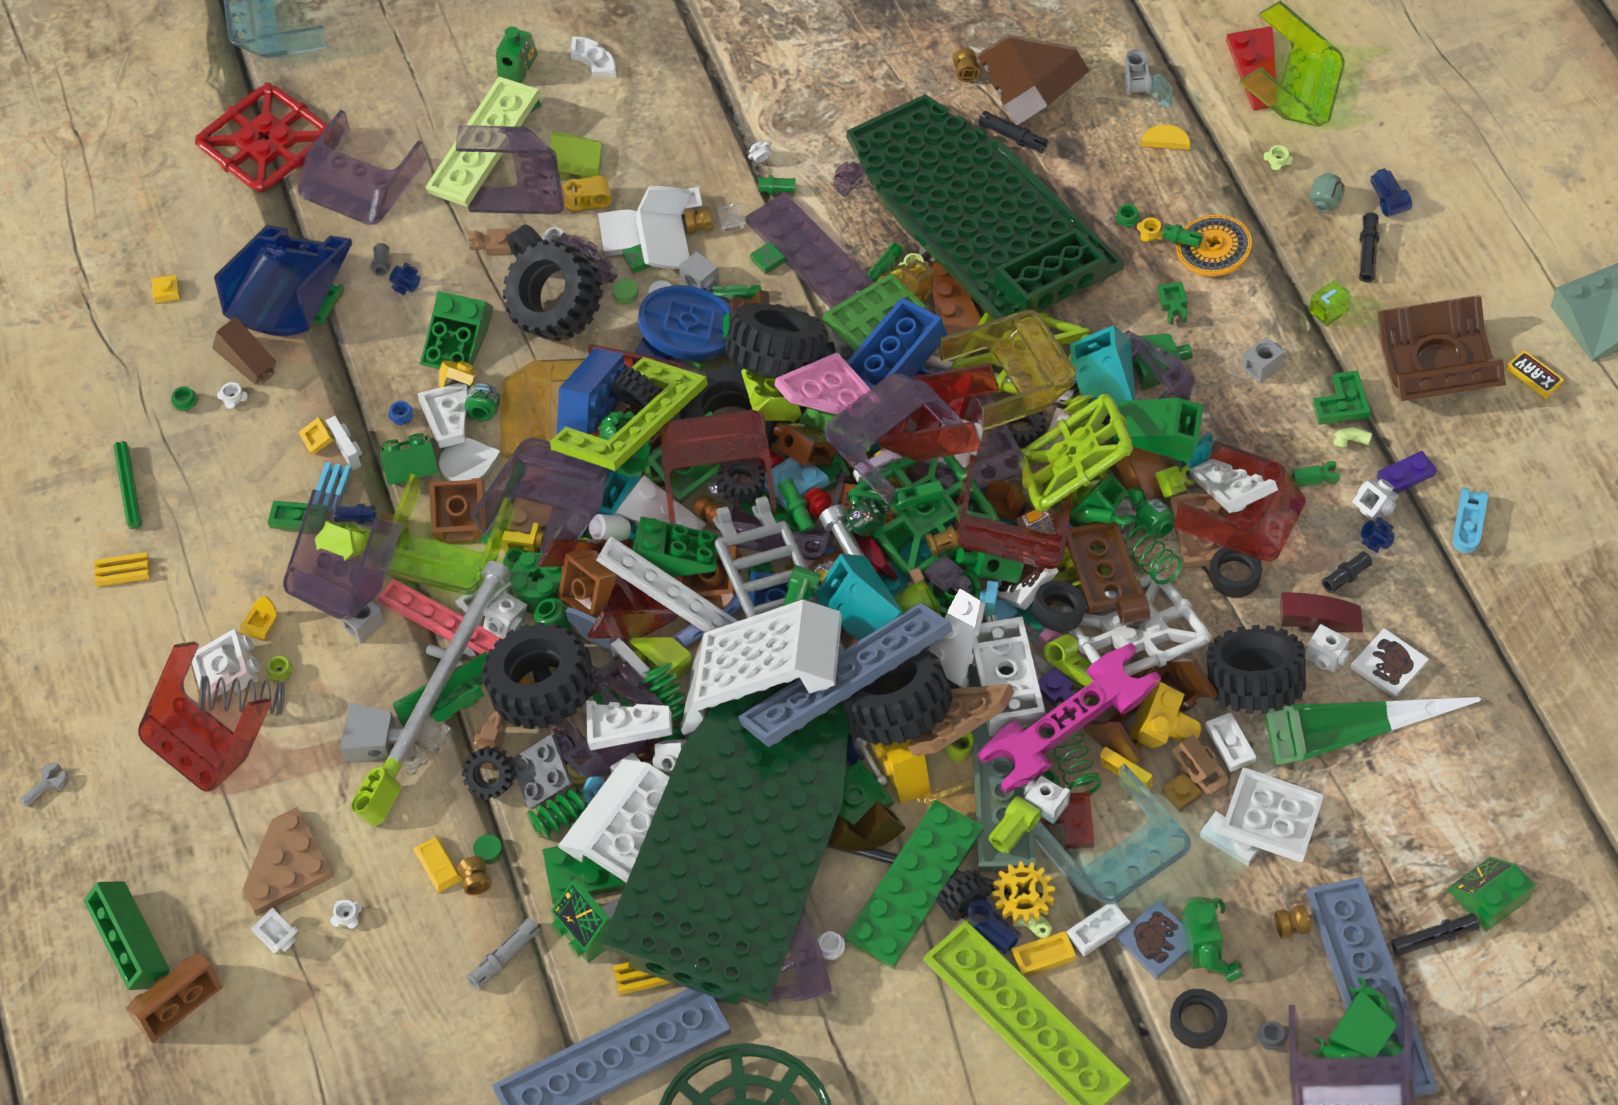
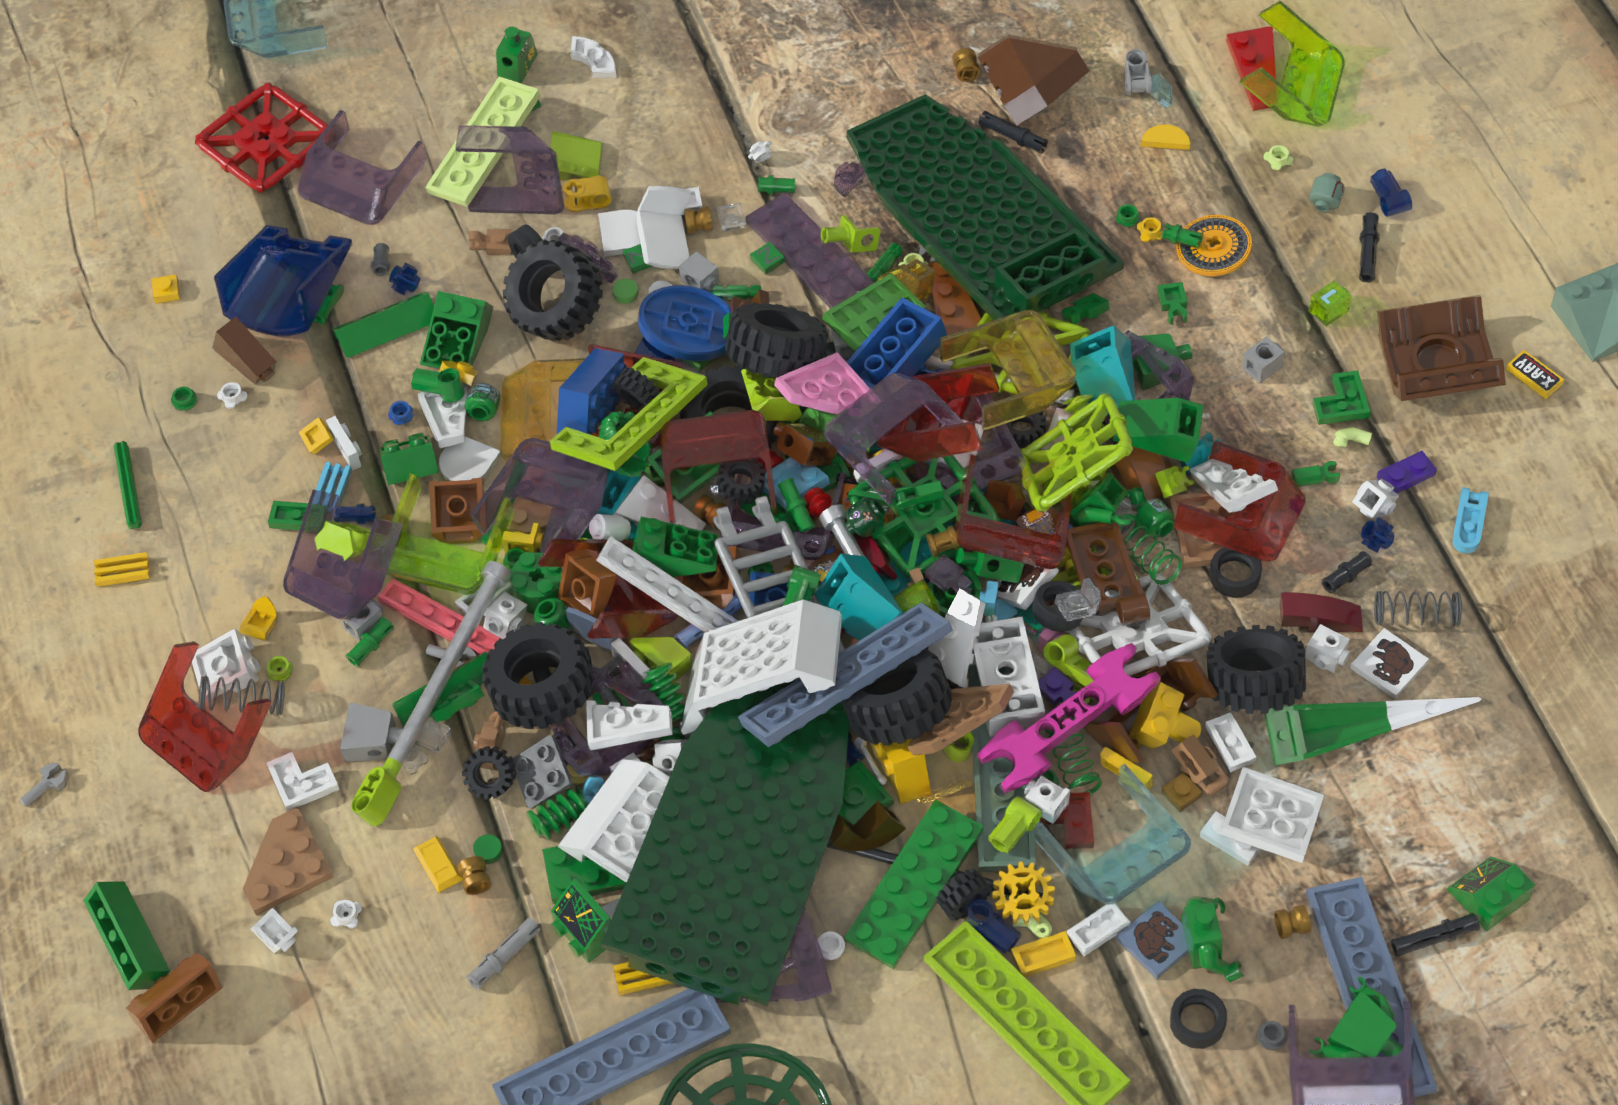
(297, 787): none -> white plate
(369, 641): none -> green pin
(385, 324): none -> green panel
(445, 383): none -> green piece
(851, 236): none -> lime bracket
(1080, 602): none -> clear bracket
(1088, 306): none -> green plate
(1455, 607): none -> dark grey piece

